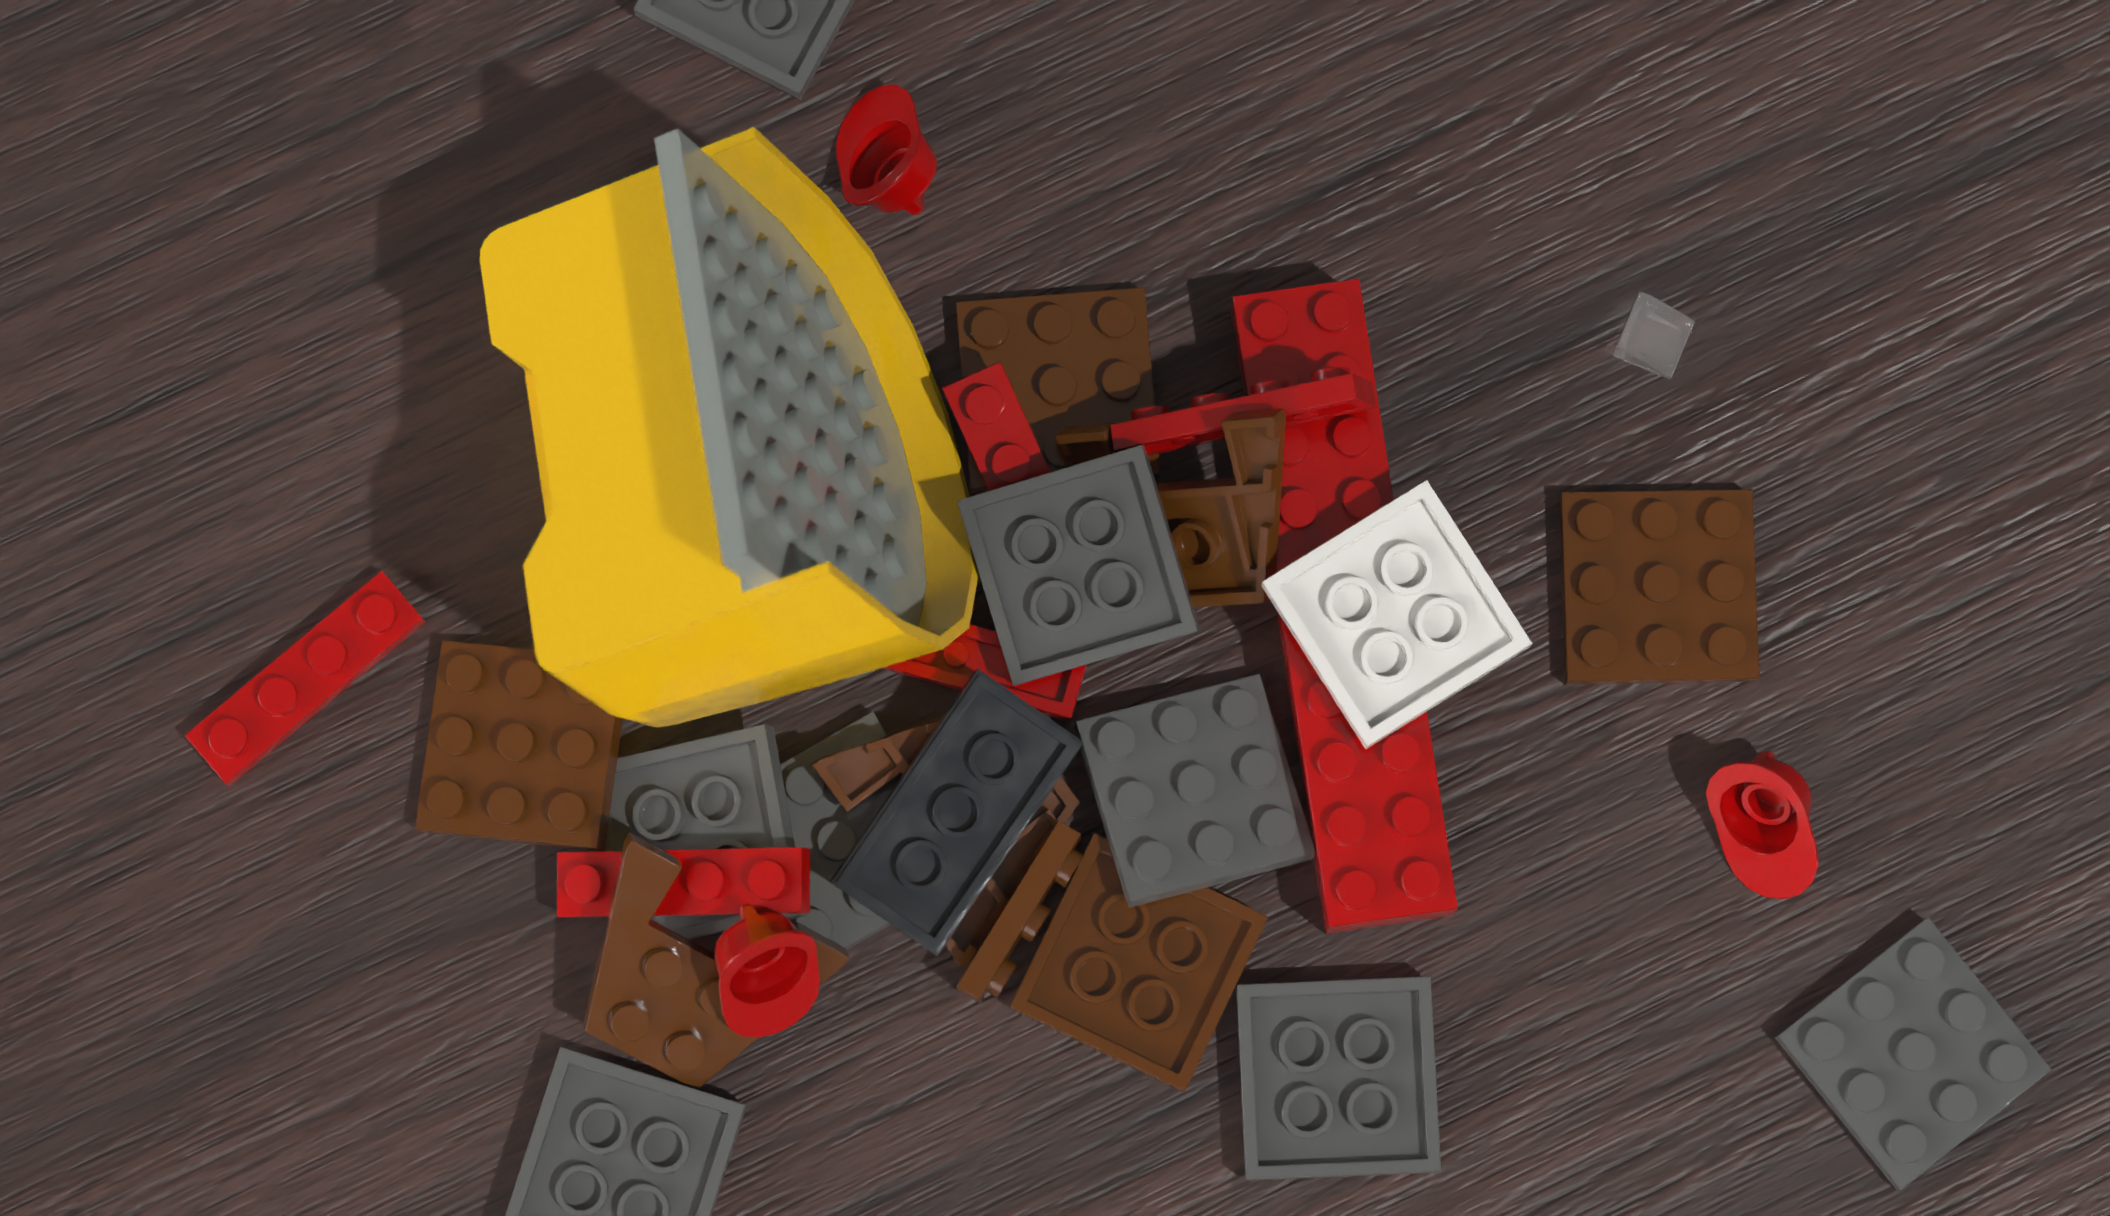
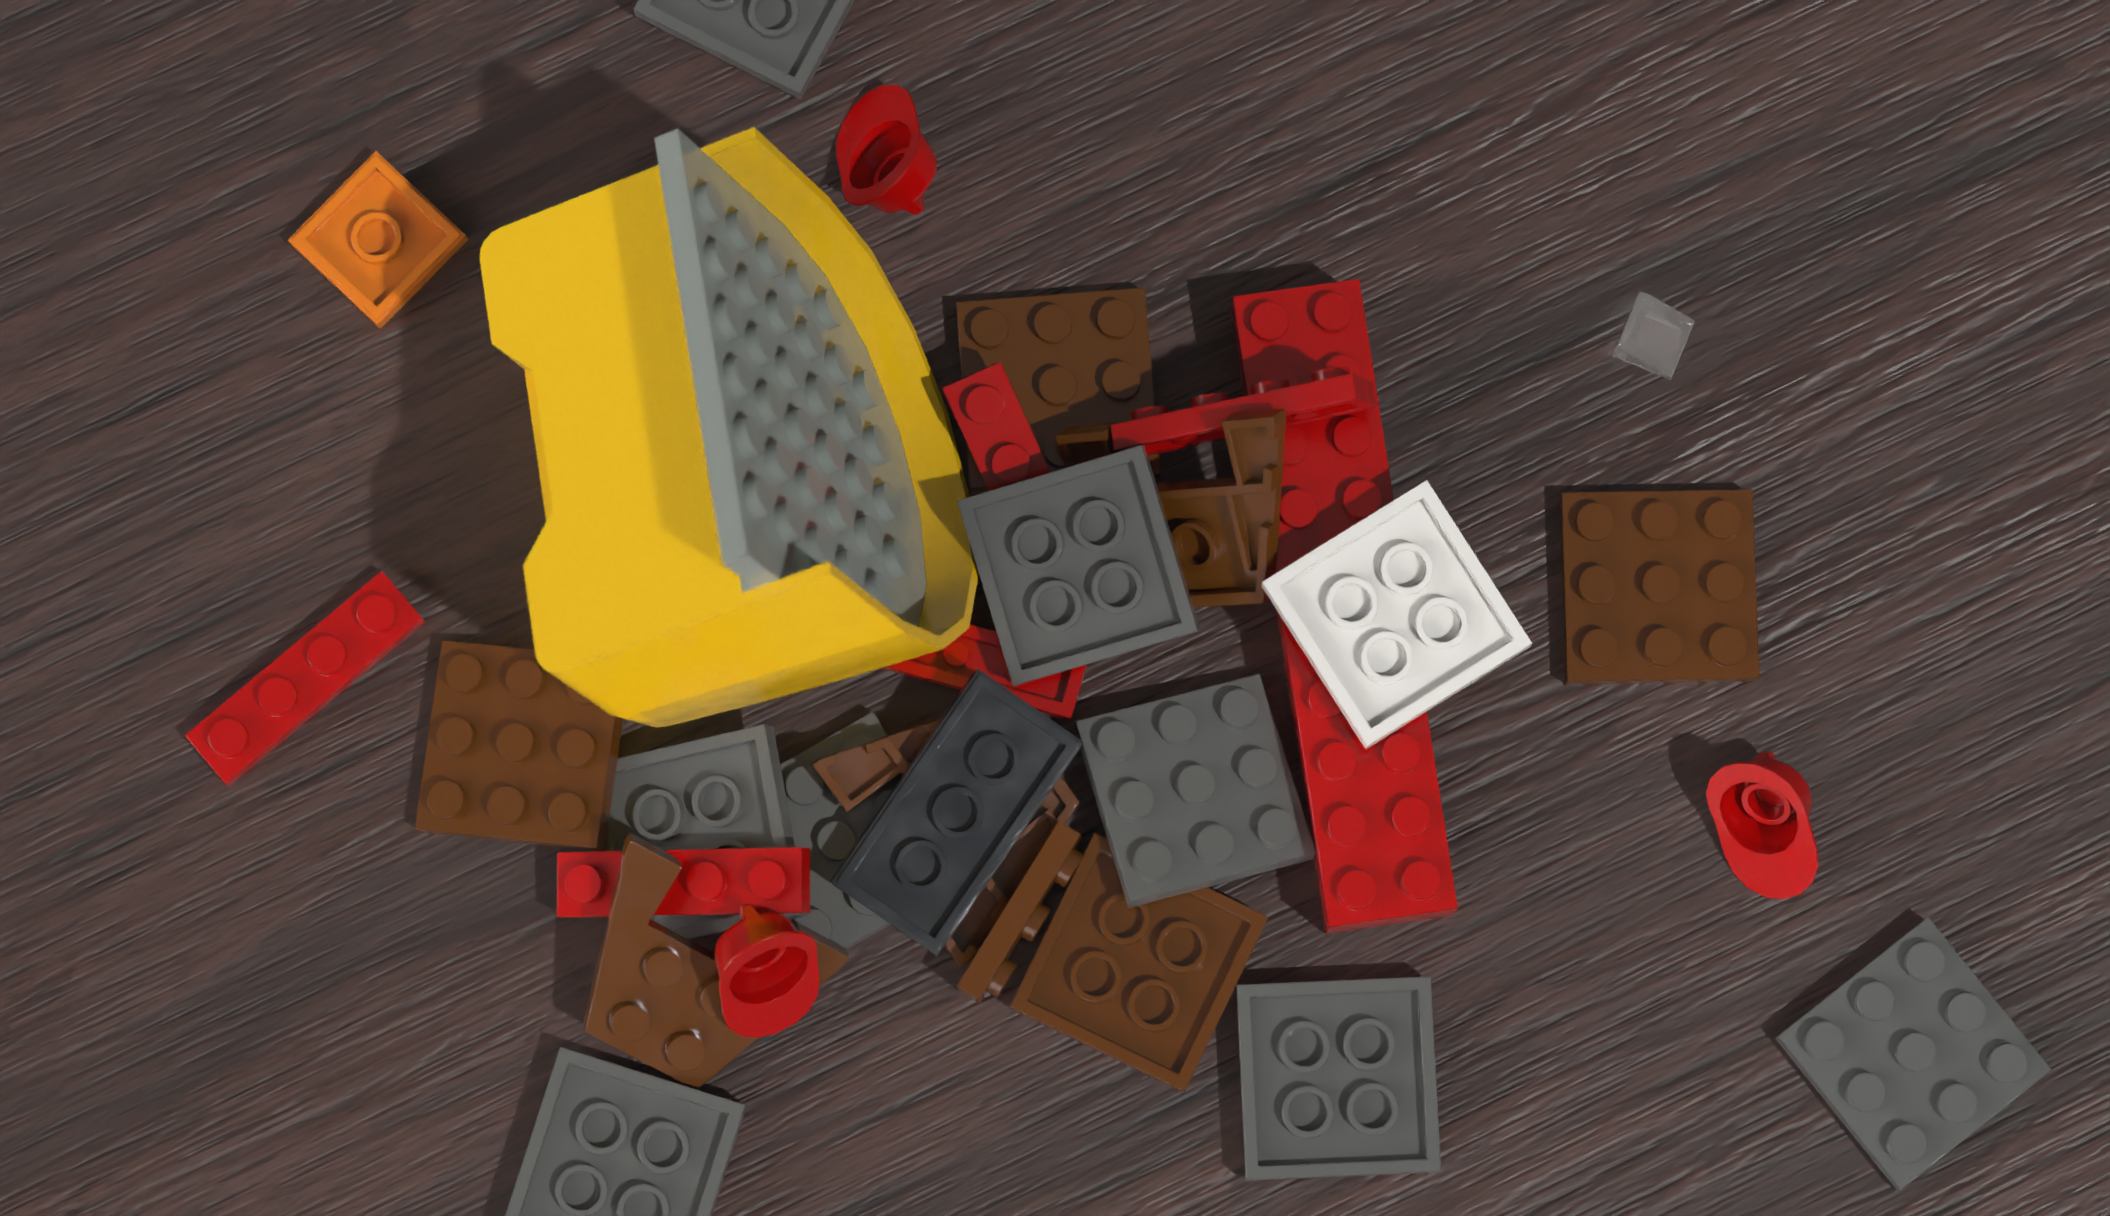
(378, 239): none -> orange tile

